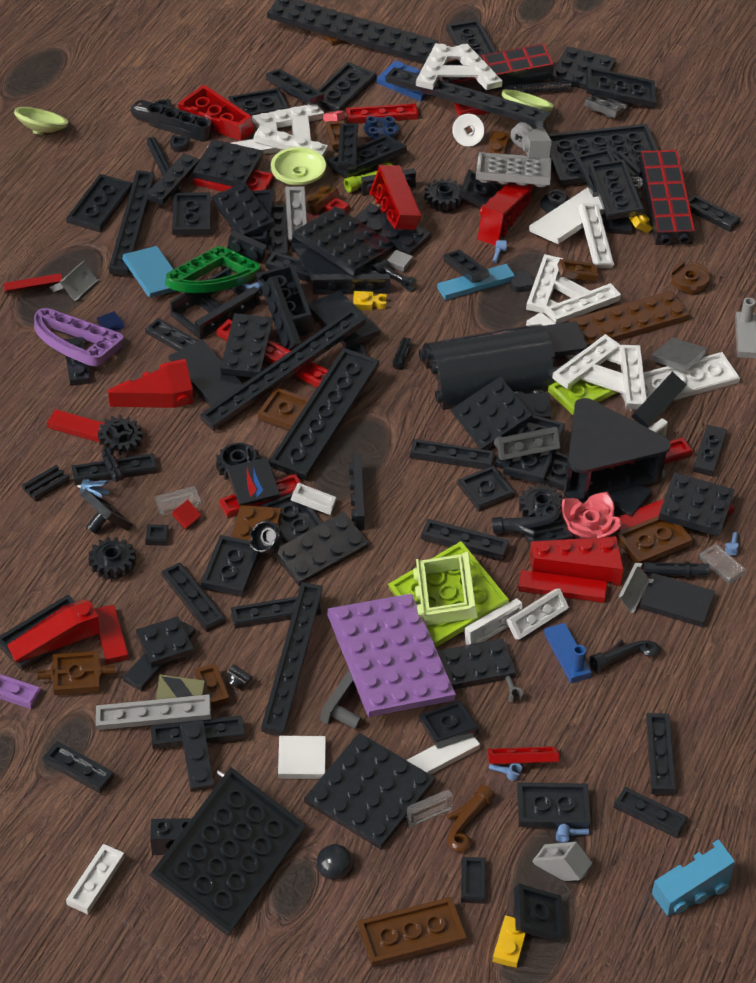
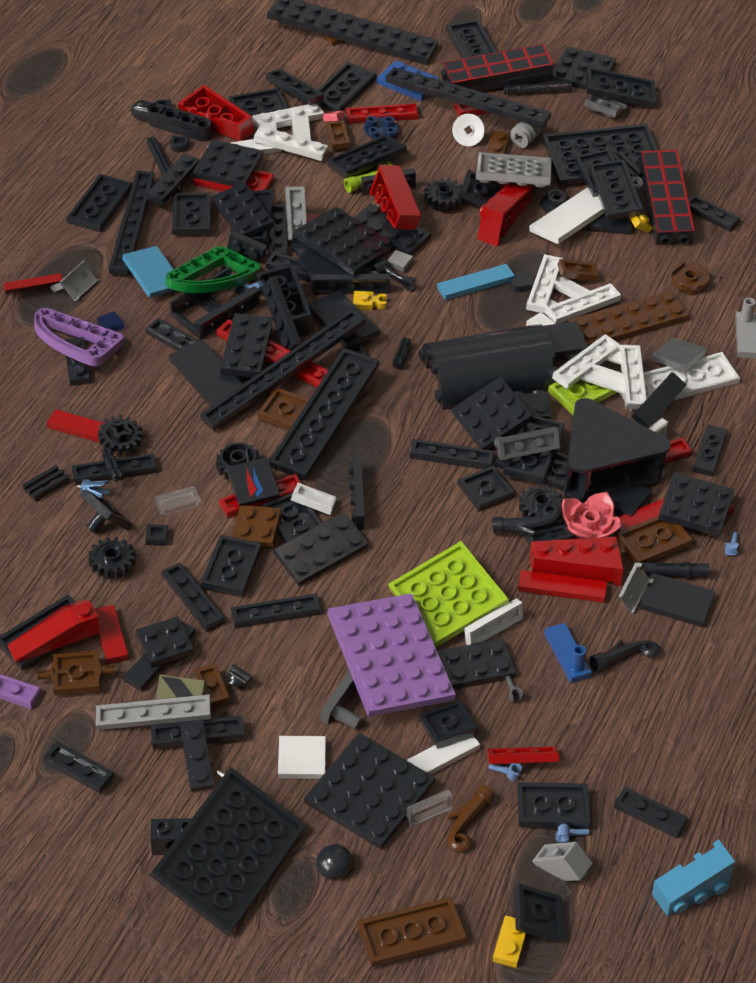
(40, 120): yellowish green dish -> none
(95, 879): white plate -> none
(160, 389): red wedge -> none
(186, 514): red tile -> none
(265, 537): black hair -> none
(292, 659): black plate -> none
(298, 166): yellowish green dish -> none
(321, 199): reddish brown plate -> none
(337, 203): red tile -> none
(348, 146): black tile -> none
(445, 613): yellowish green window -> none
(466, 266): black plate -> none
(472, 67): white plate -> none
(473, 540): black plate -> none
(473, 880): black tile -> none
(500, 247): medium blue hand -> none
(527, 99): yellowish green dish -> none
(537, 144): light grey slope -> none
(537, 613): white plate -> none
(596, 235): white tile -> none
(660, 753): black plate -> none
(722, 563): clear tile -> none

